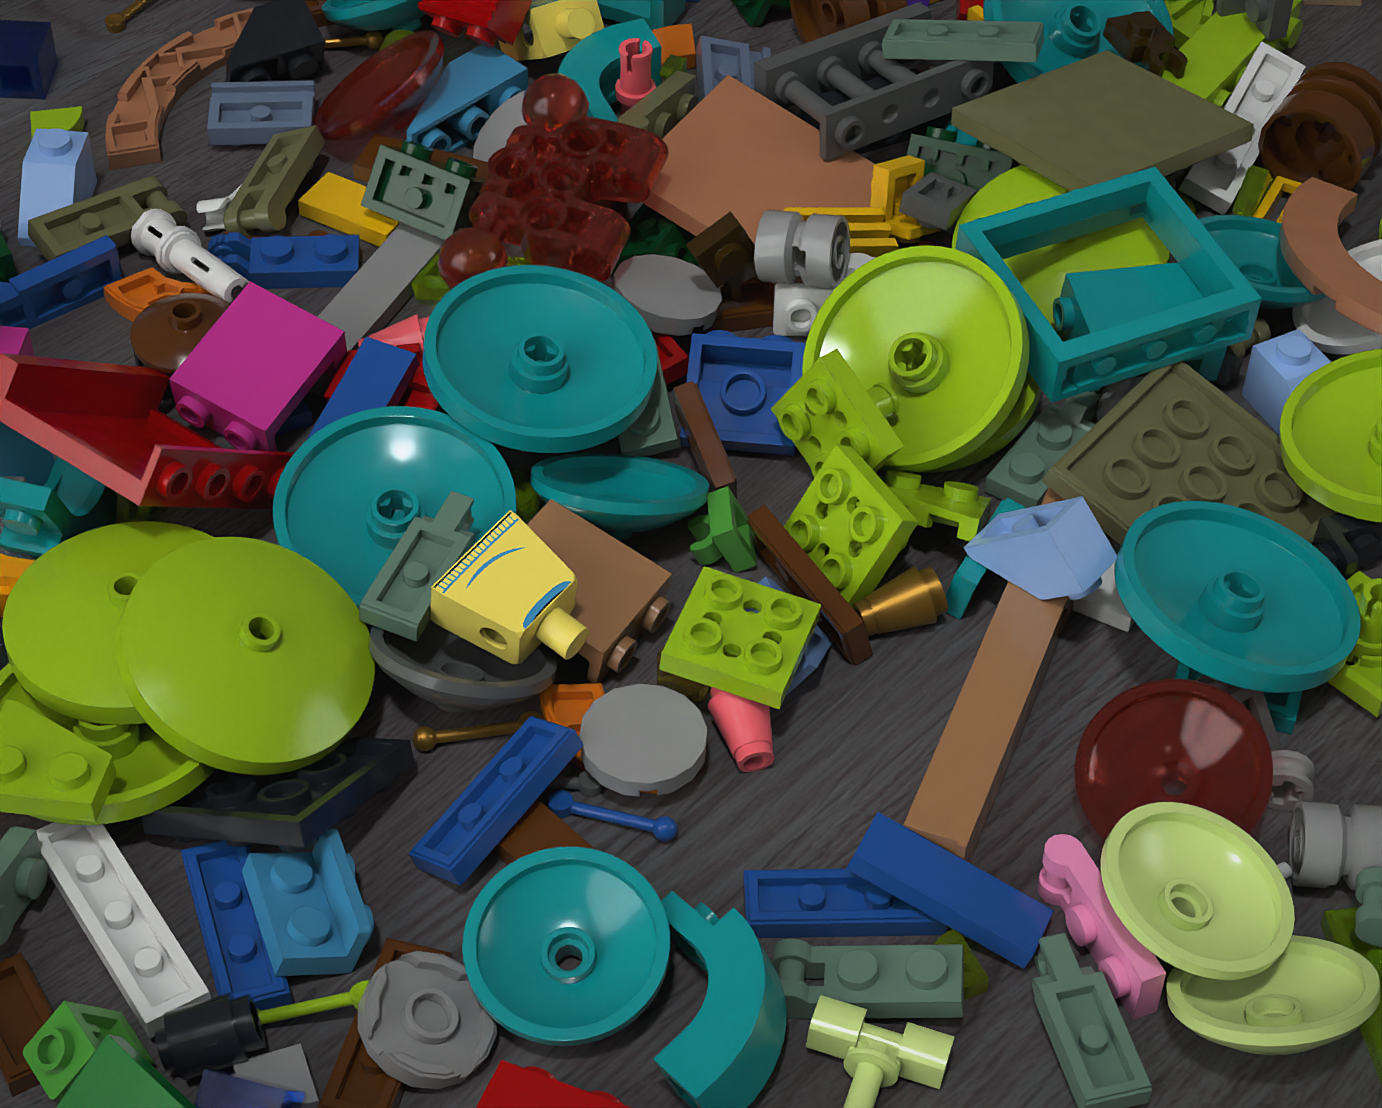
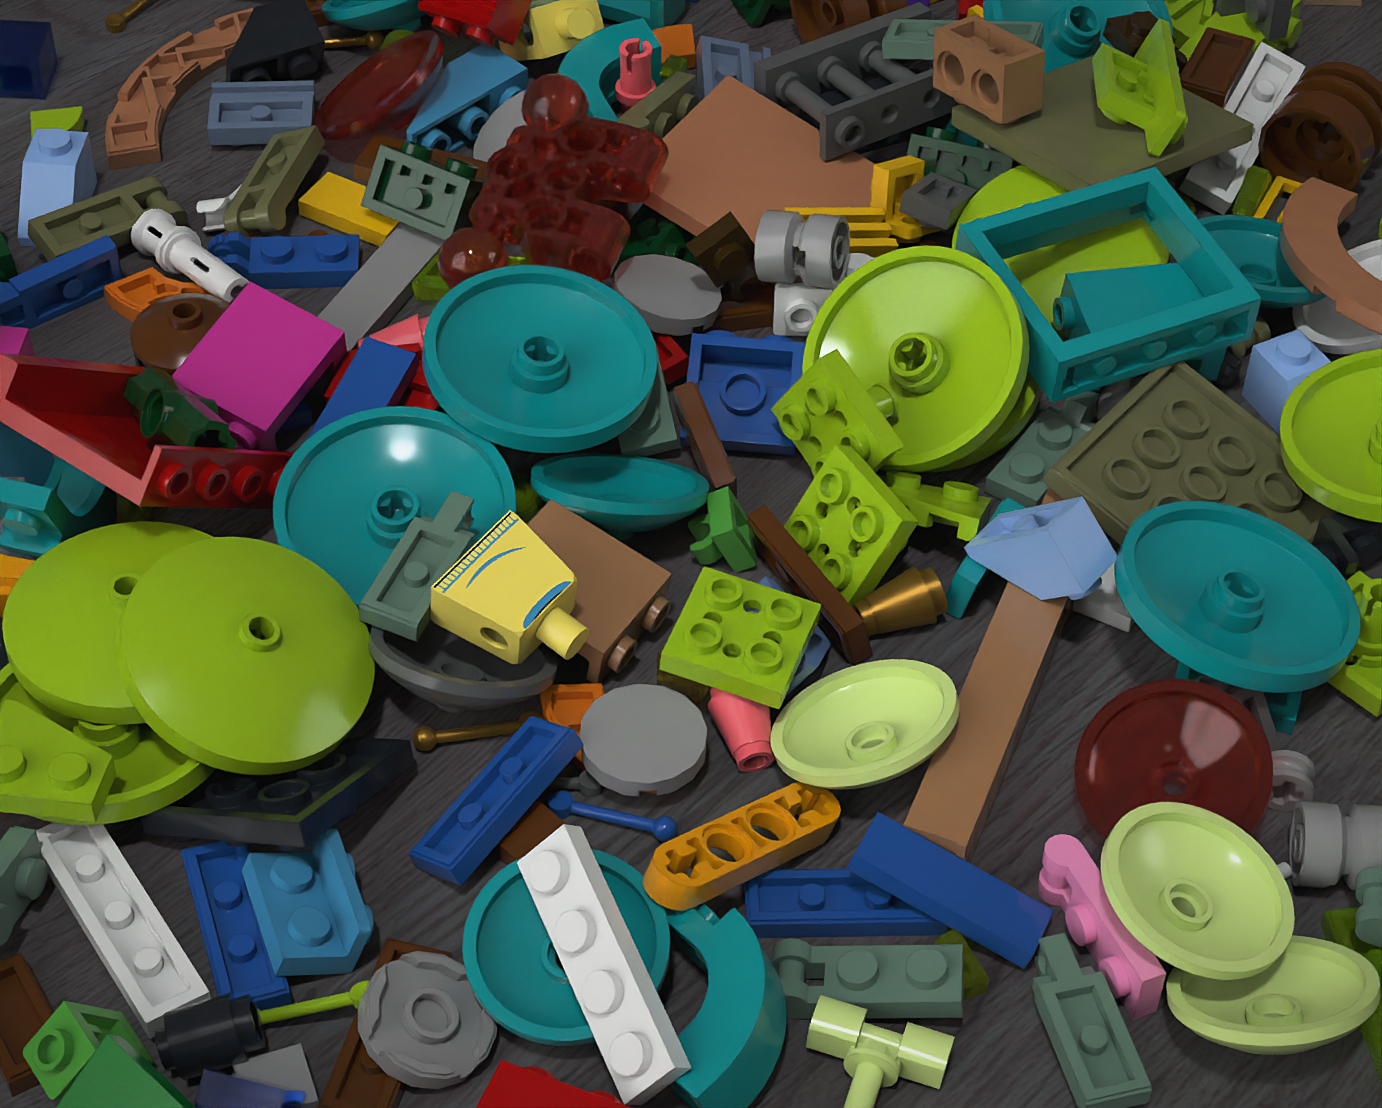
(174, 414): none -> dark green piece
(603, 966): none -> white plate
(733, 833): none -> light orange beam
(865, 724): none -> yellowish green dish
(988, 69): none -> medium nougat brick
(1143, 88): none -> lime bracket
(1217, 65): none -> reddish brown tile

